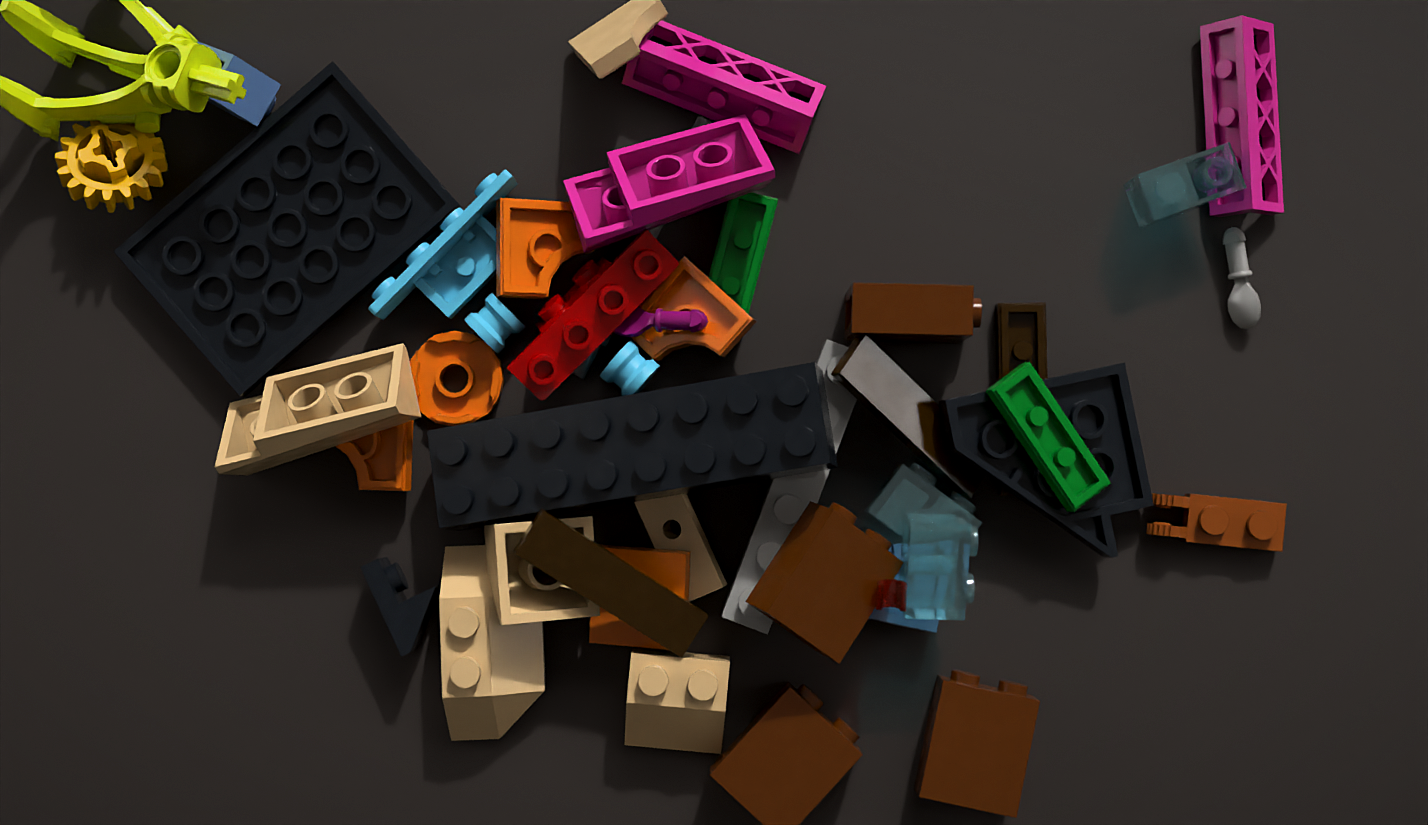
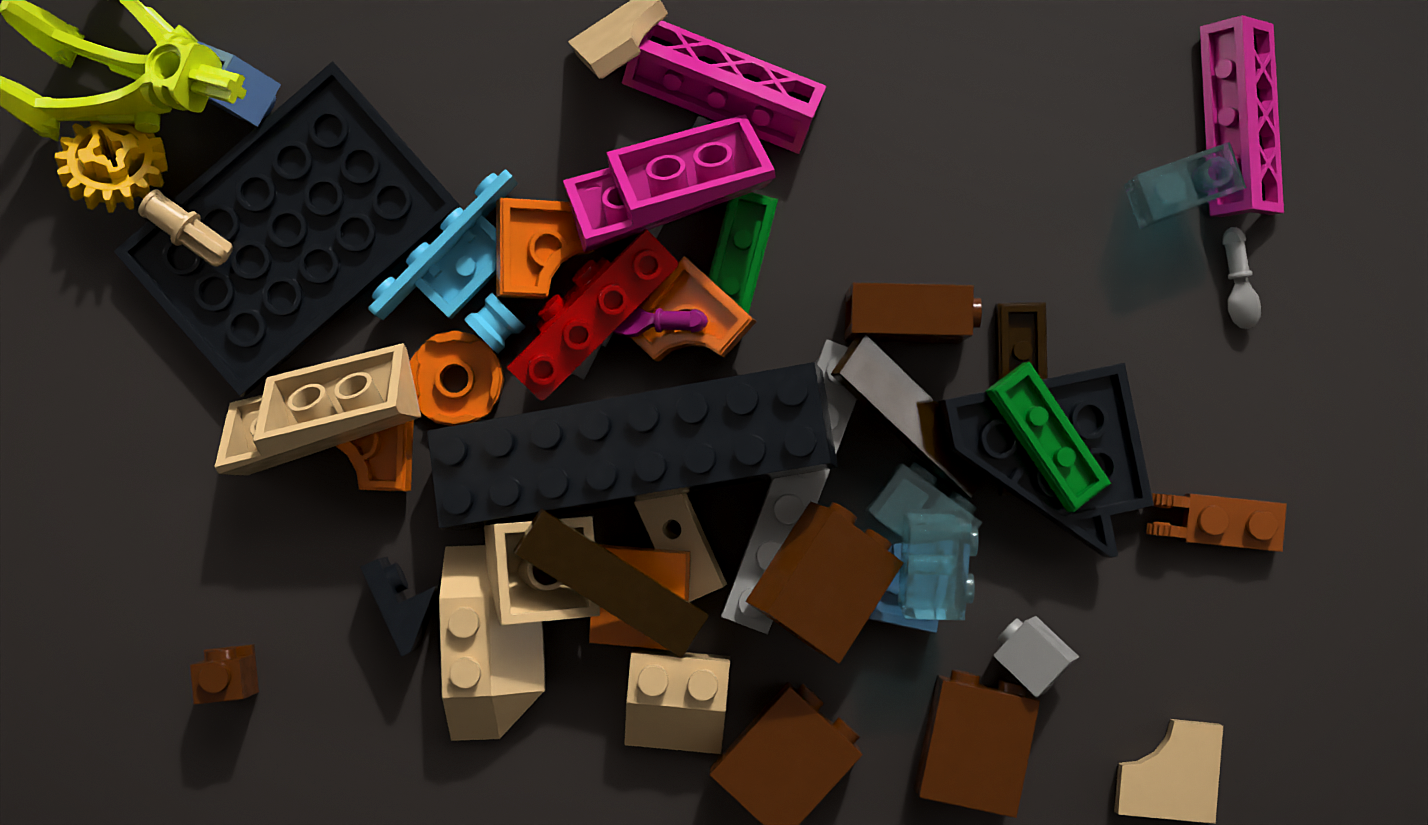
(185, 228): none -> tan axle
(225, 674): none -> reddish brown brick
(629, 370): medium azure wheel -> none
(891, 594): clear red hand -> none
(1034, 654): none -> light grey brick
(1176, 778): none -> tan tile

